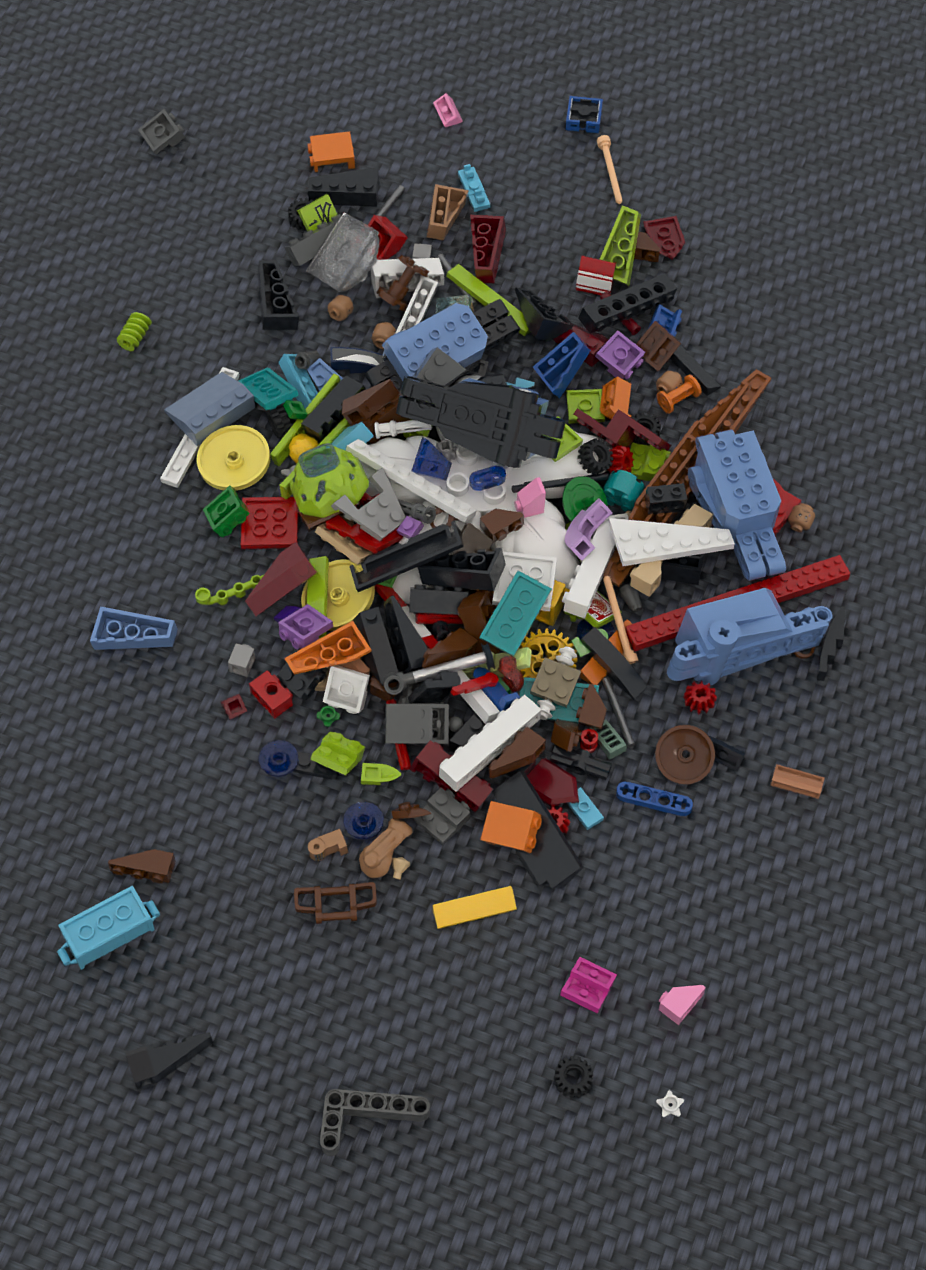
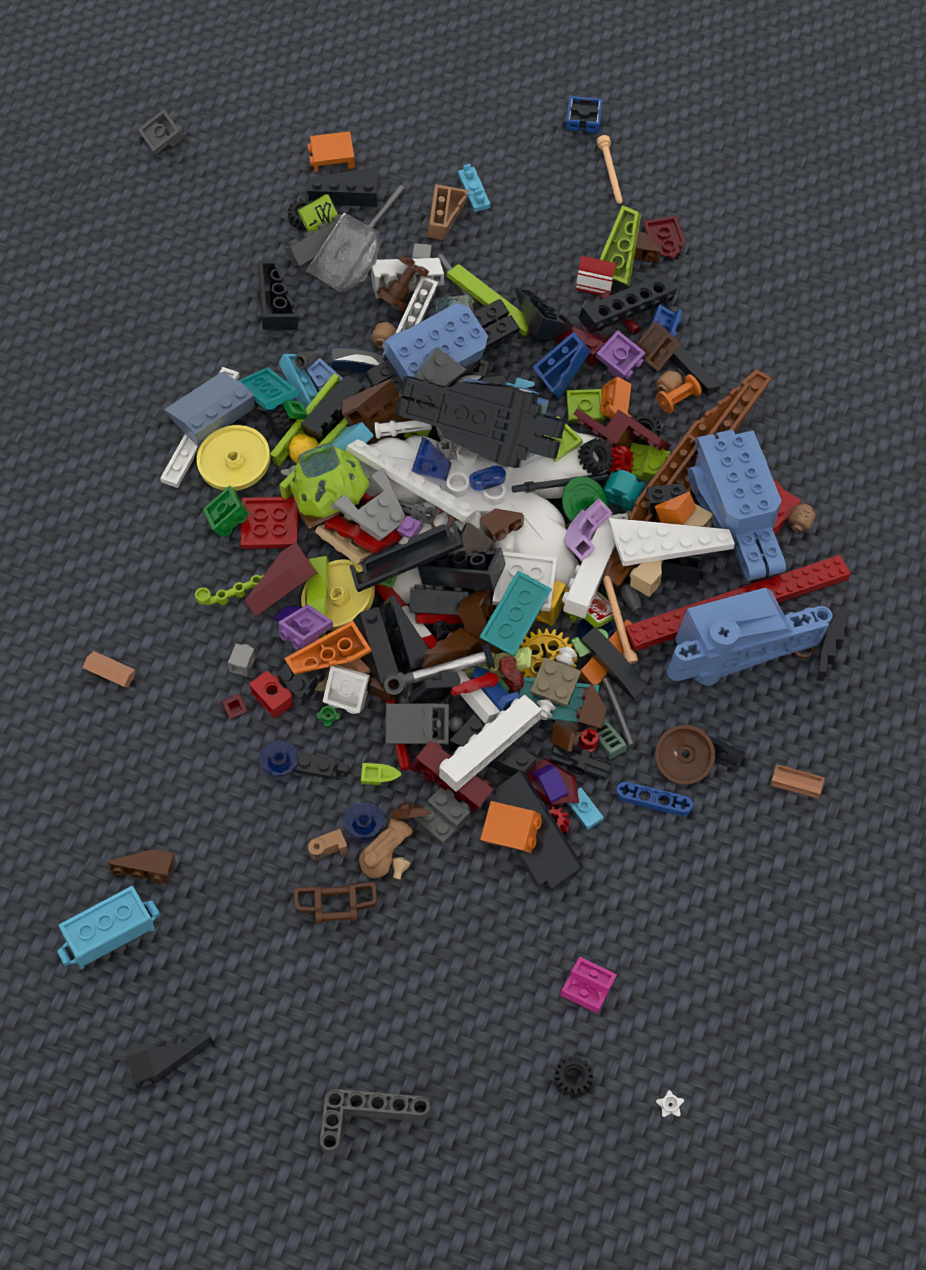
(109, 669): none -> nougat piece
(131, 630): medium blue wedge -> none
(133, 331): lime piece -> none
(338, 753): lime plate -> none
(340, 307): medium nougat head -> none
(390, 237): red slope -> none
(447, 111): bright pink slope -> none
(474, 907): yellow slope -> none
(487, 241): dark red wedge -> none
(521, 752): reddish brown slope -> none
(531, 499): bright pink slope -> none
(550, 782): none -> dark purple slope
(676, 509): none -> orange slope
(680, 1001): bright pink slope -> none
(700, 697): red gear -> none

